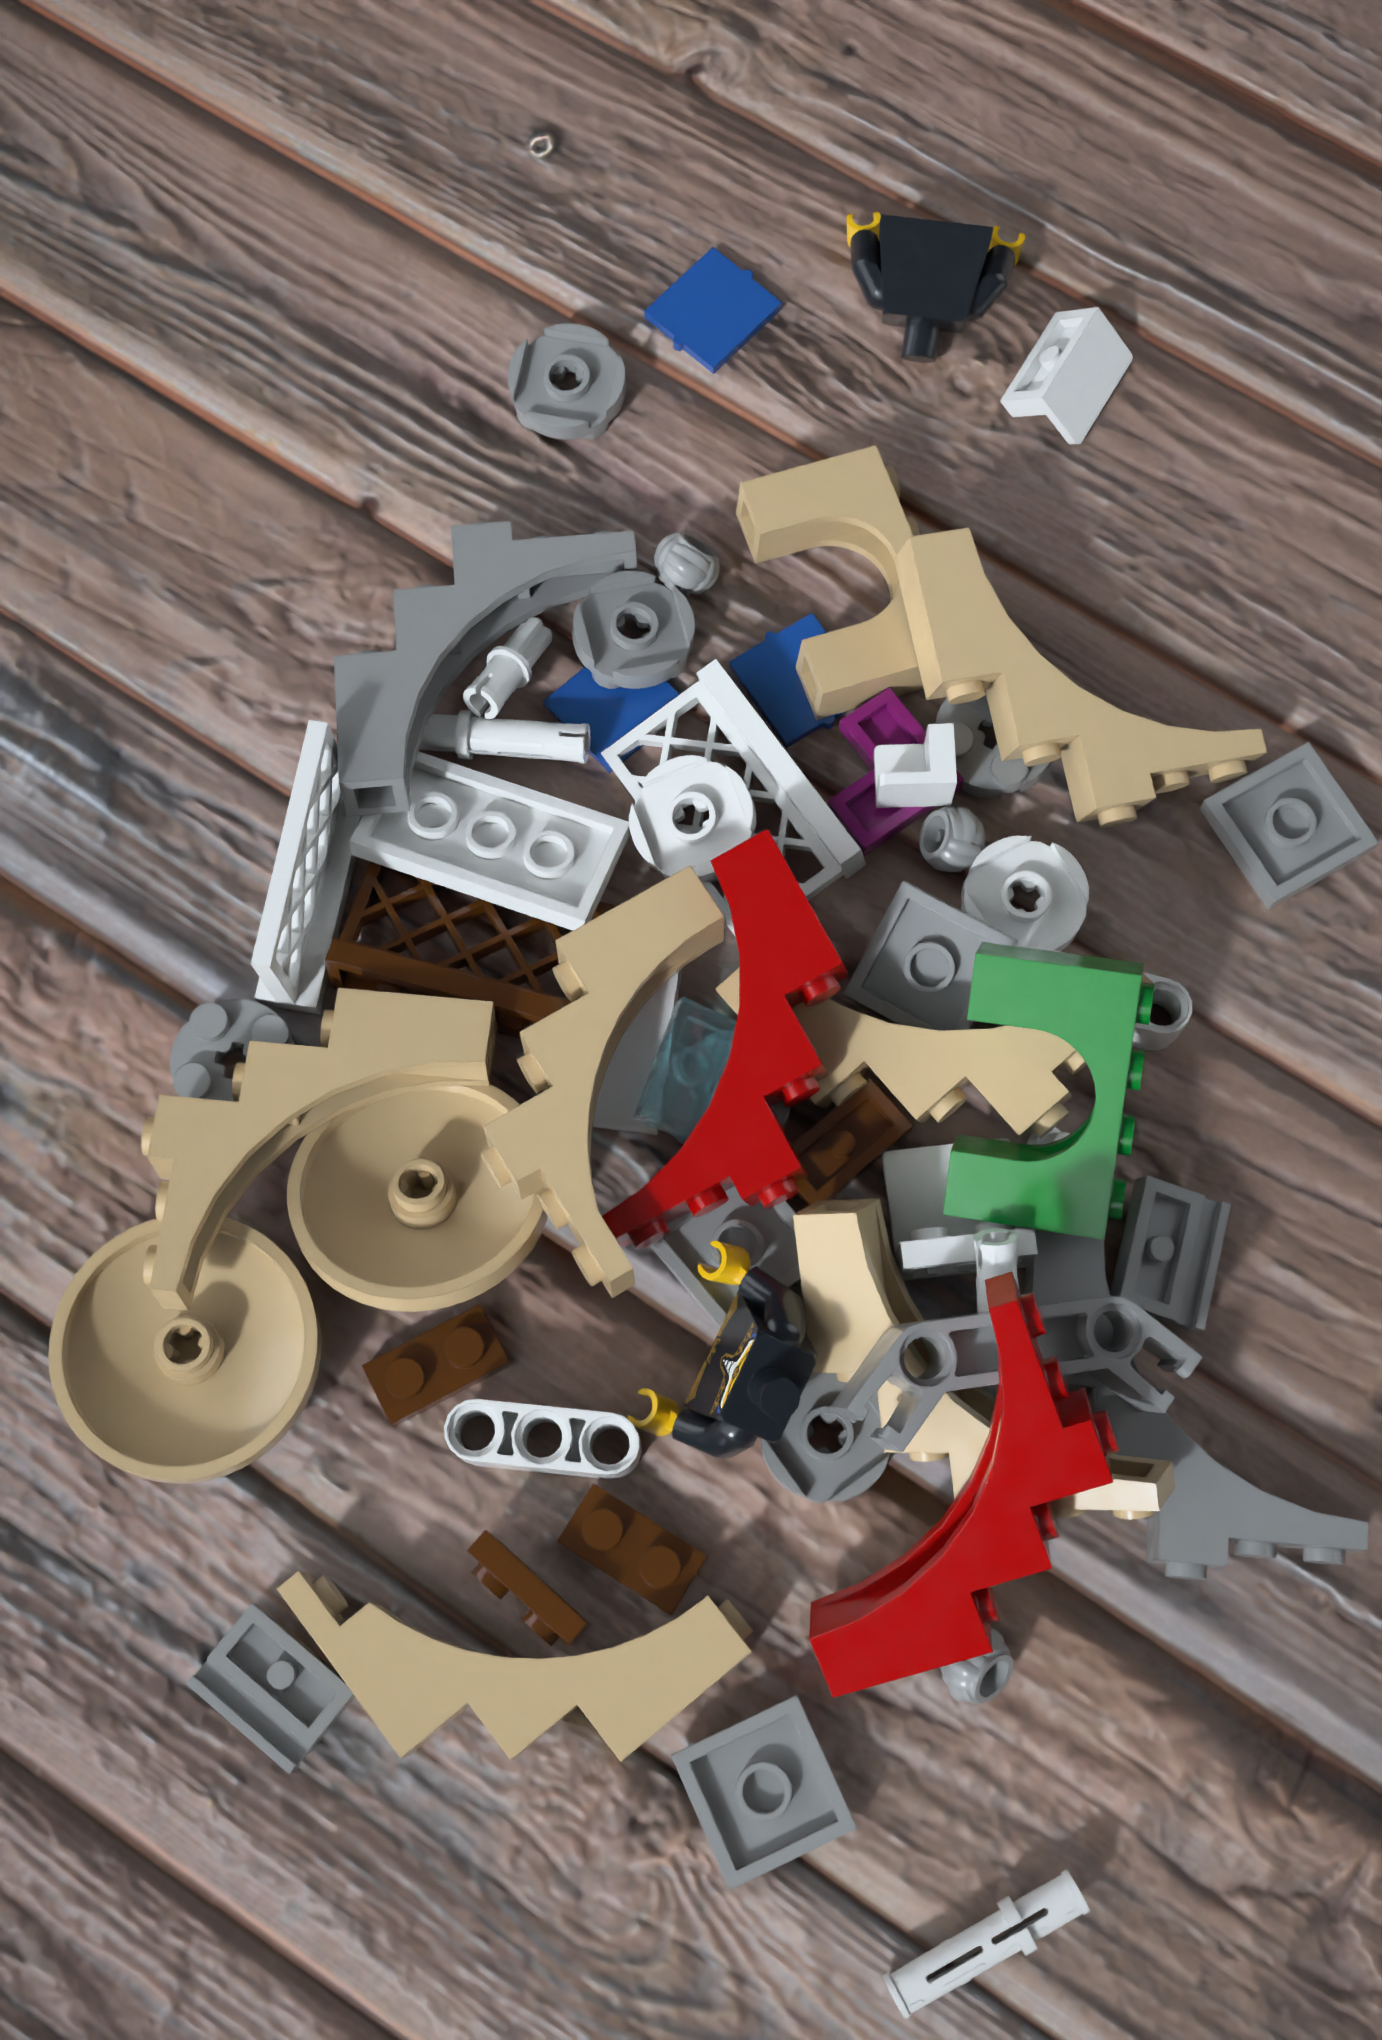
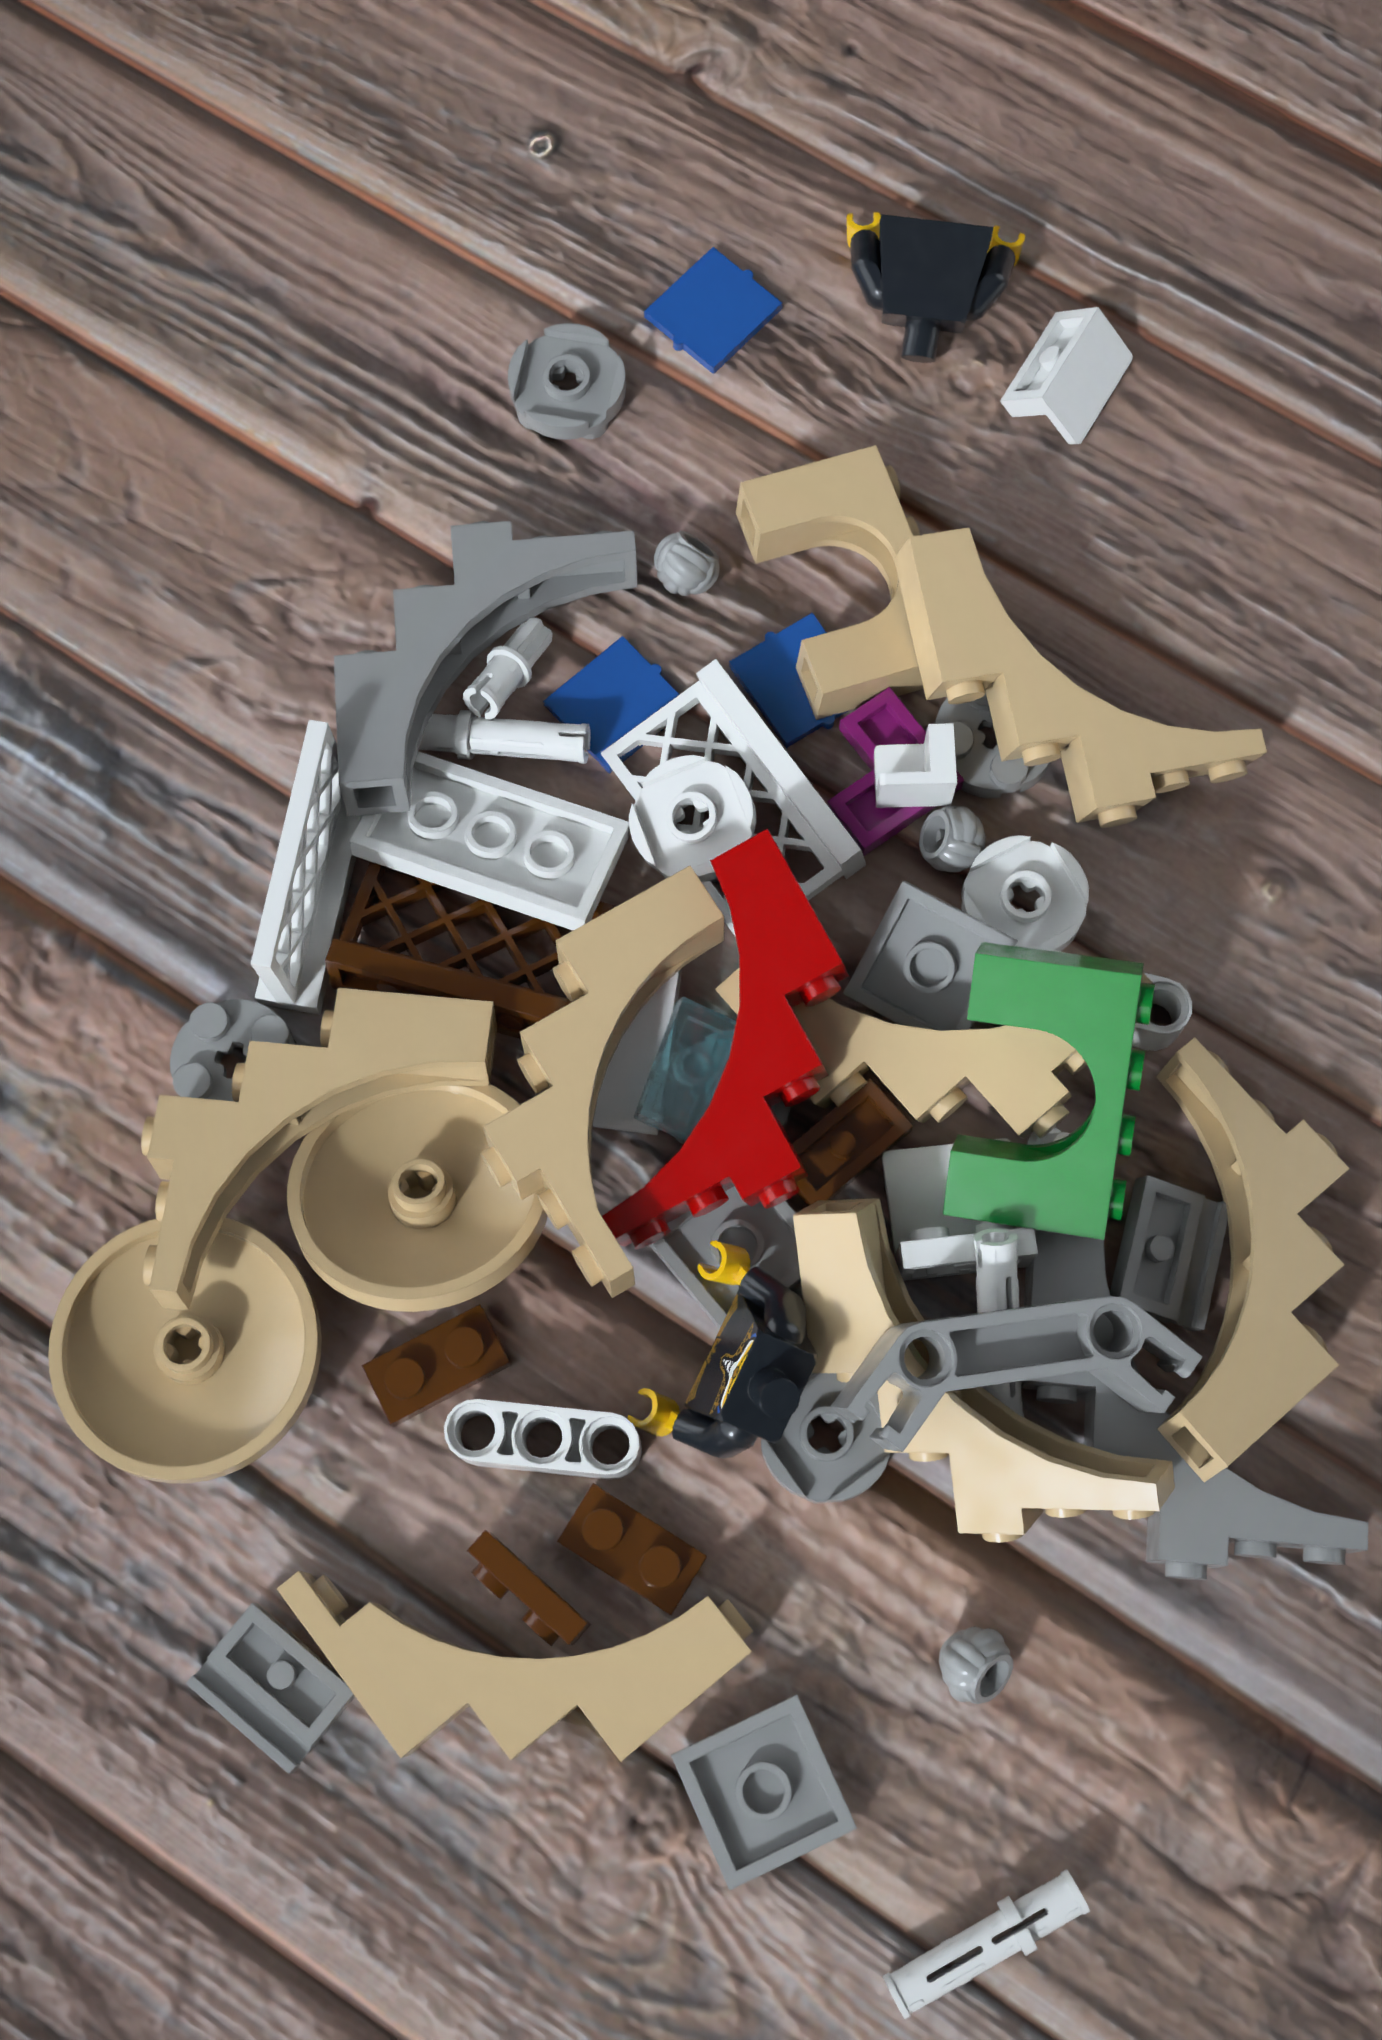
(627, 661): light grey plate -> none
(939, 1595): red arch -> none
(1277, 1261): none -> tan arch
(1288, 825): light grey plate -> none

